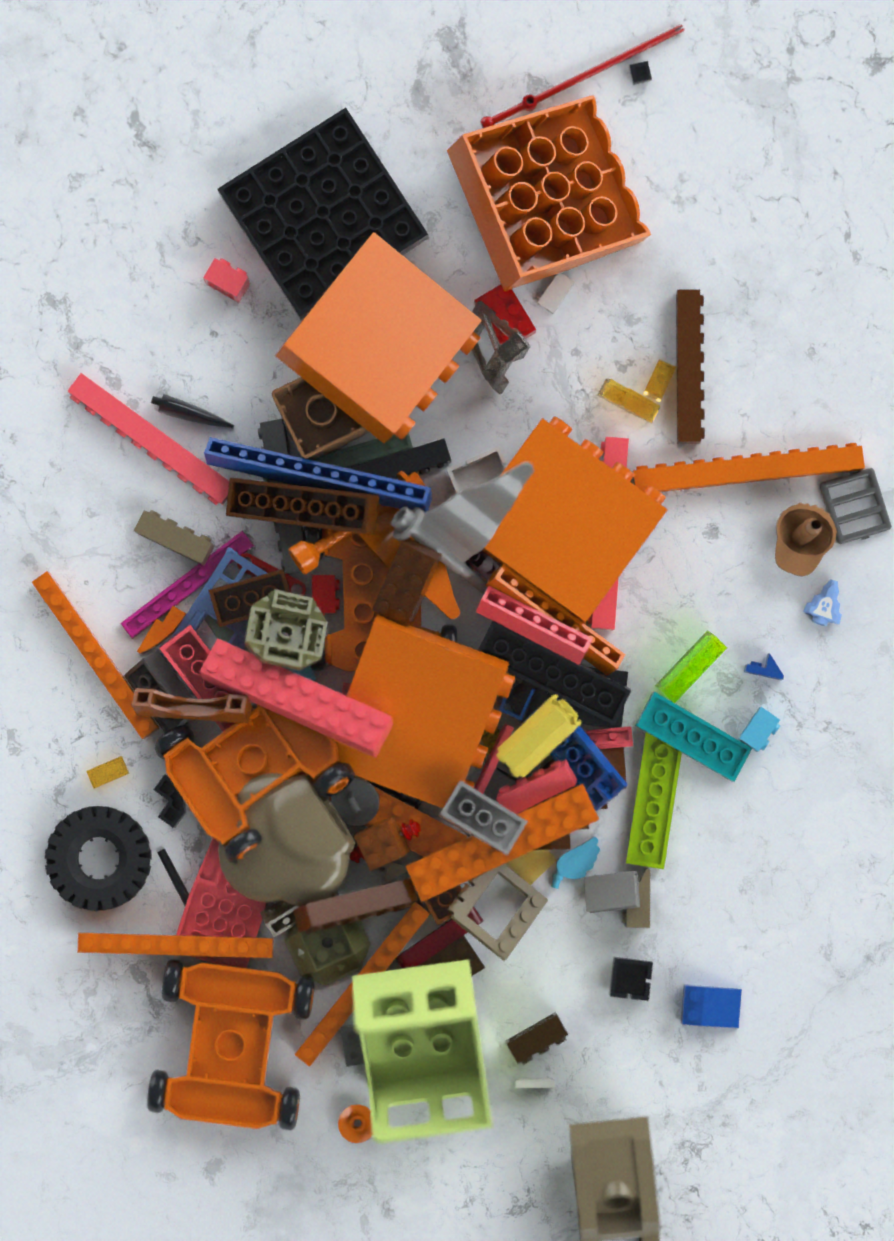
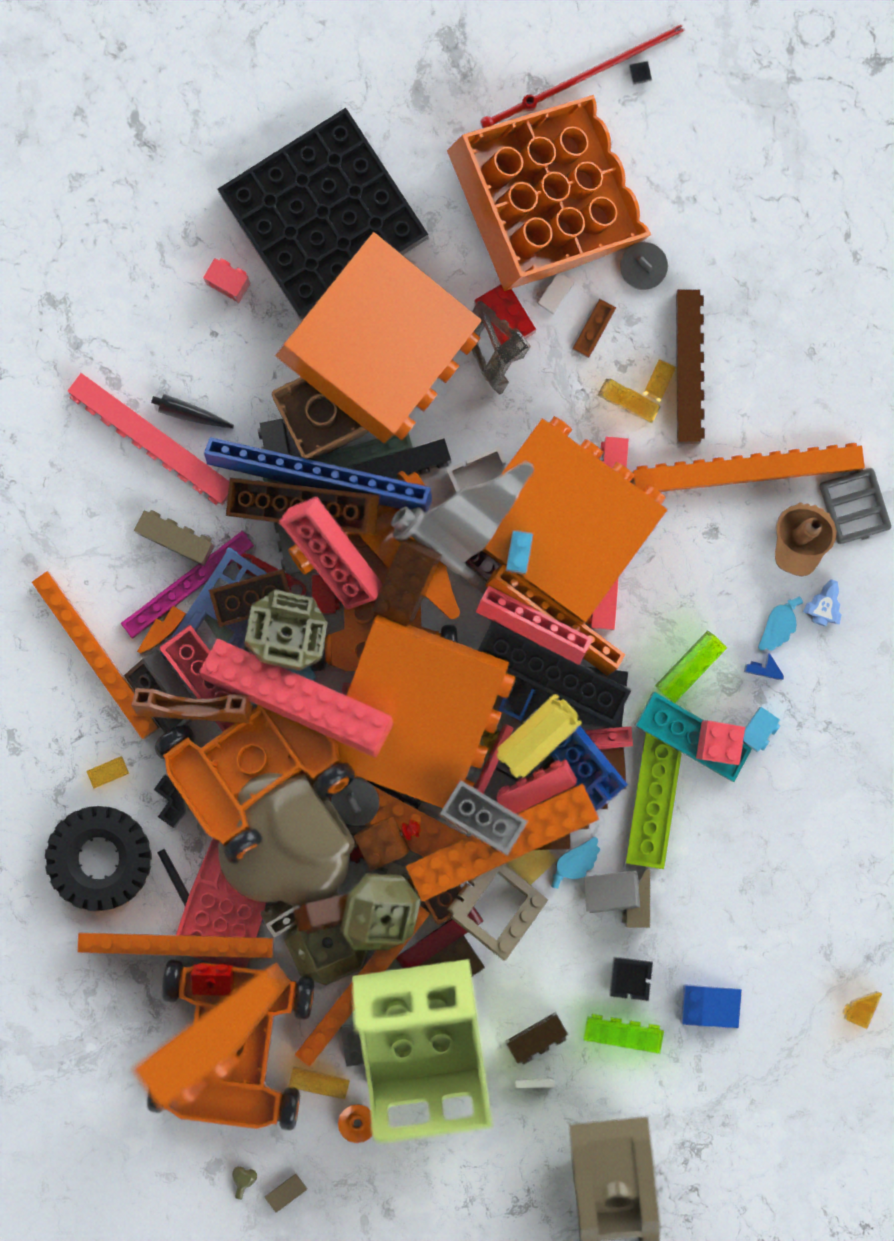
(208, 1046): none -> orange piece
(212, 979): none -> red brick
(243, 1179): none -> olive rock
(286, 1193): none -> dark tan tile
(319, 1083): none -> clear yellow slope
(331, 553): none -> coral brick
(380, 913): none -> olive piece
(519, 552): none -> medium azure brick
(594, 328): none -> dark orange tile
(622, 1034): none -> clear neon green brick
(644, 265): none -> dark grey shield
(720, 742): none -> coral brick
(780, 625): none -> medium azure animal
(862, 1009): none -> clear yellow slope

